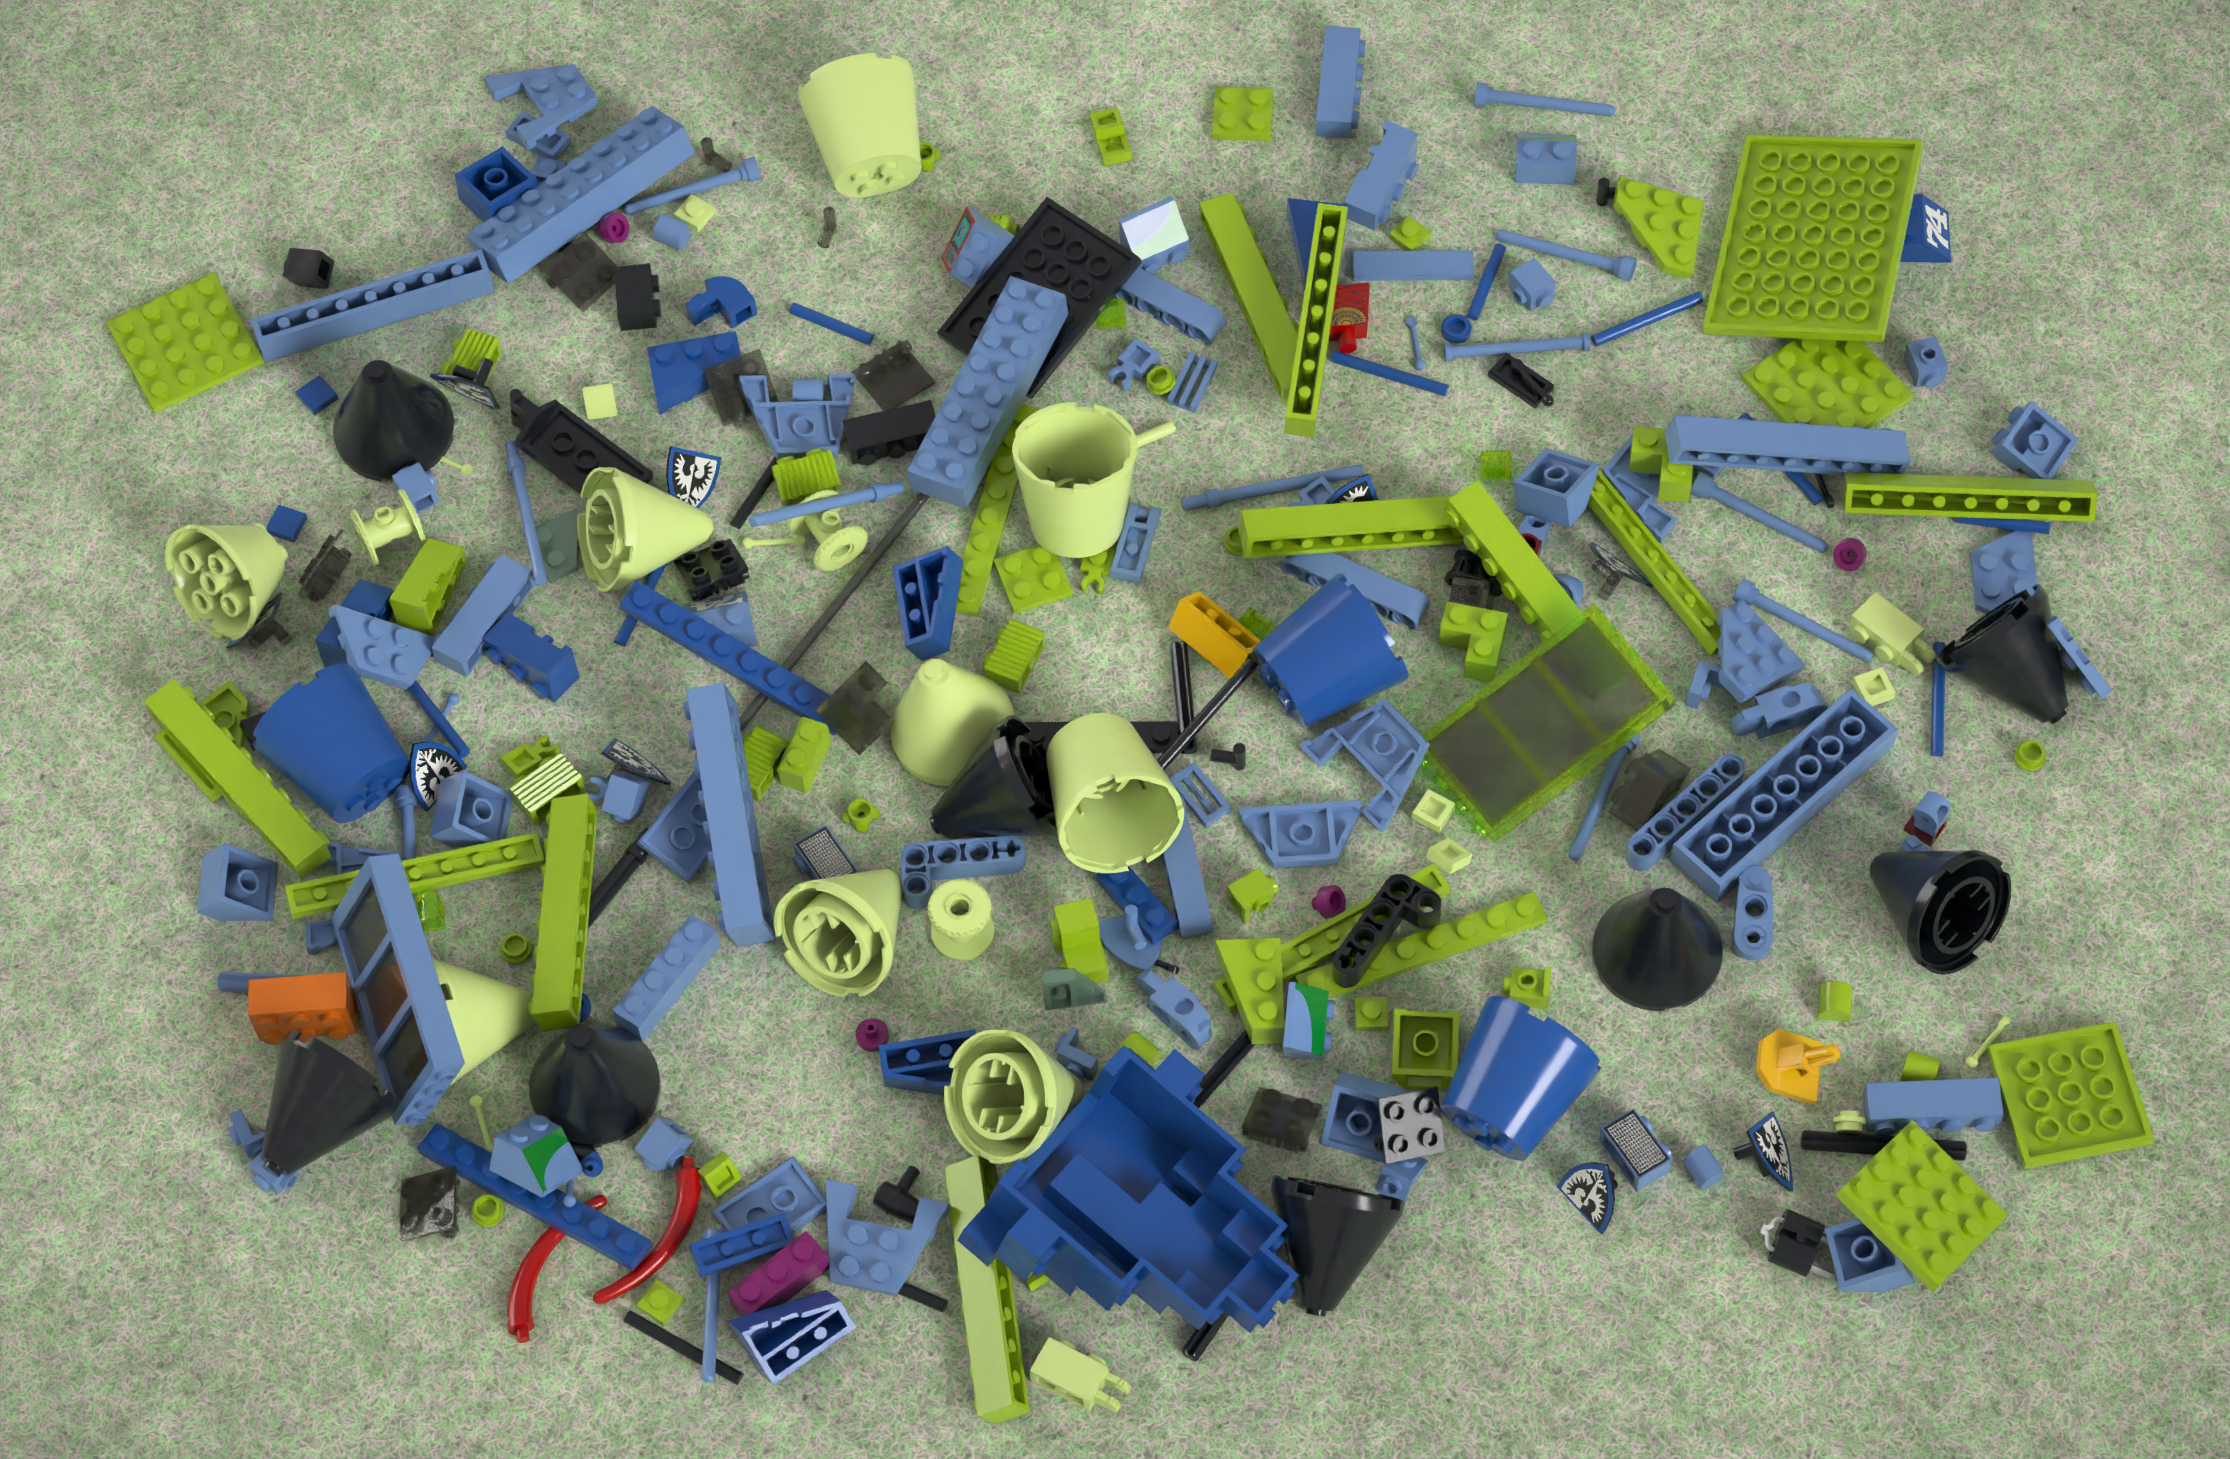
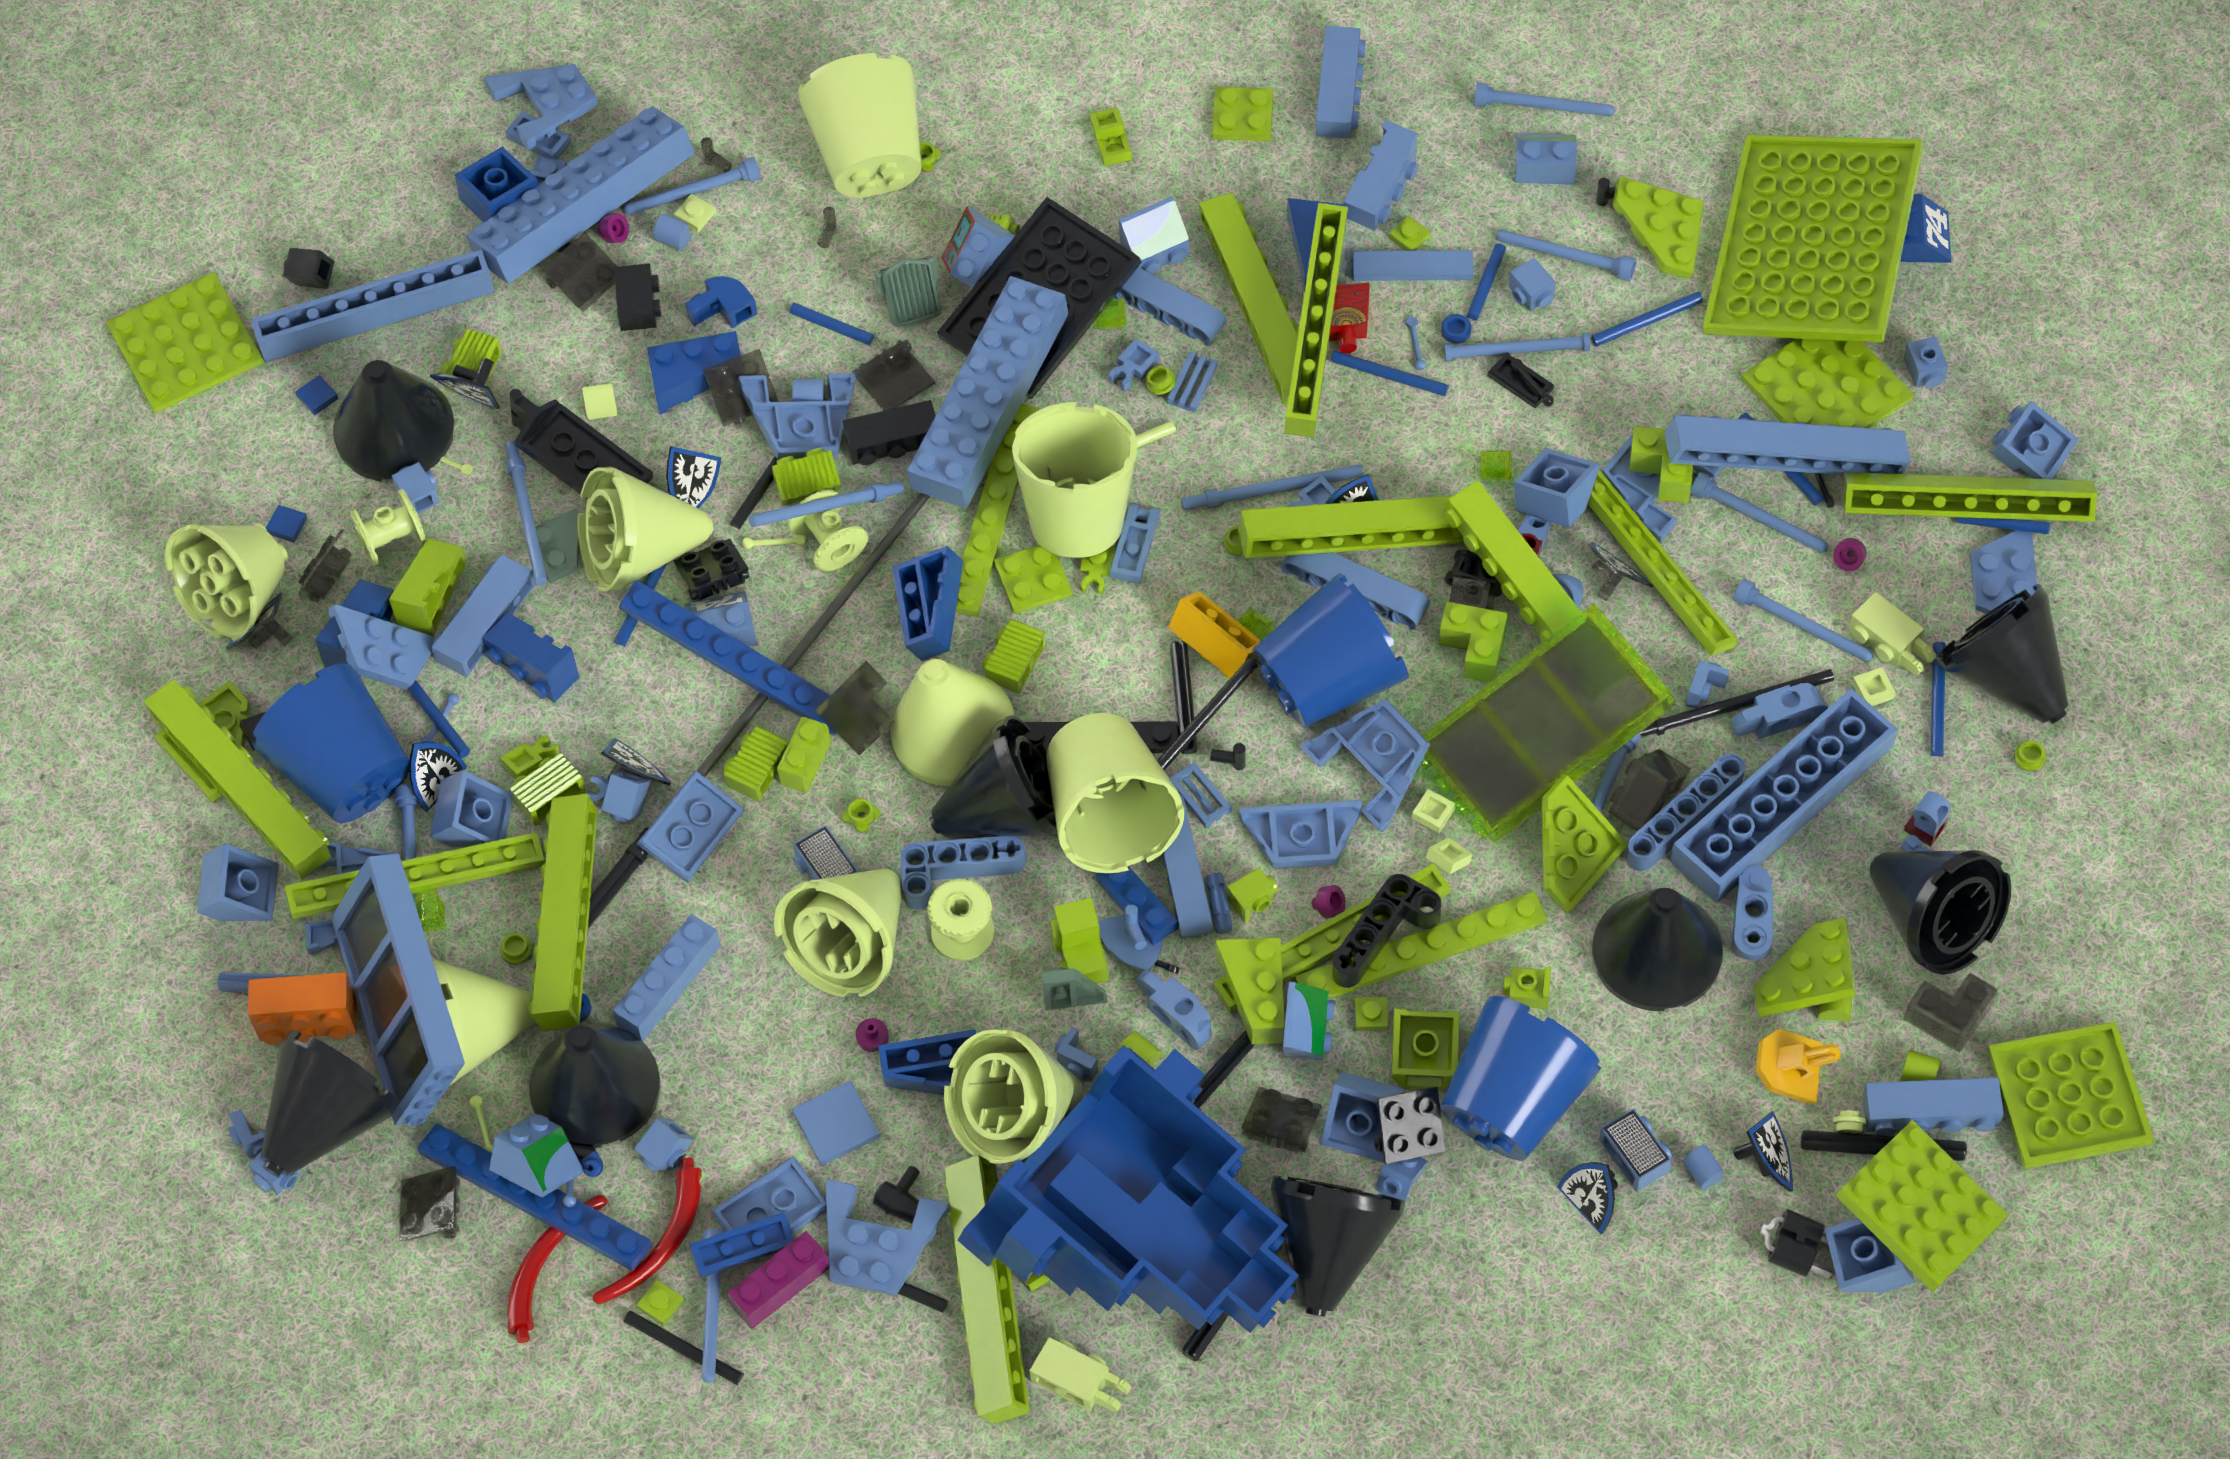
(487, 1210): lime plate -> none
(719, 1174): lime plate -> none
(730, 815): medium blue brick -> none
(791, 1333): blue wedge -> none
(835, 1123): none -> medium blue tile
(909, 290): none -> sand green piece
(1219, 903): none -> medium blue axle
(1576, 843): none -> lime plate
(1662, 724): none -> black bar
(1752, 653): medium blue plate -> none
(1810, 972): none -> lime plate
(1948, 1017): none -> clear smoke brick
(1972, 1061): yellowish green hinge -> none
(2075, 658): medium blue wing -> none

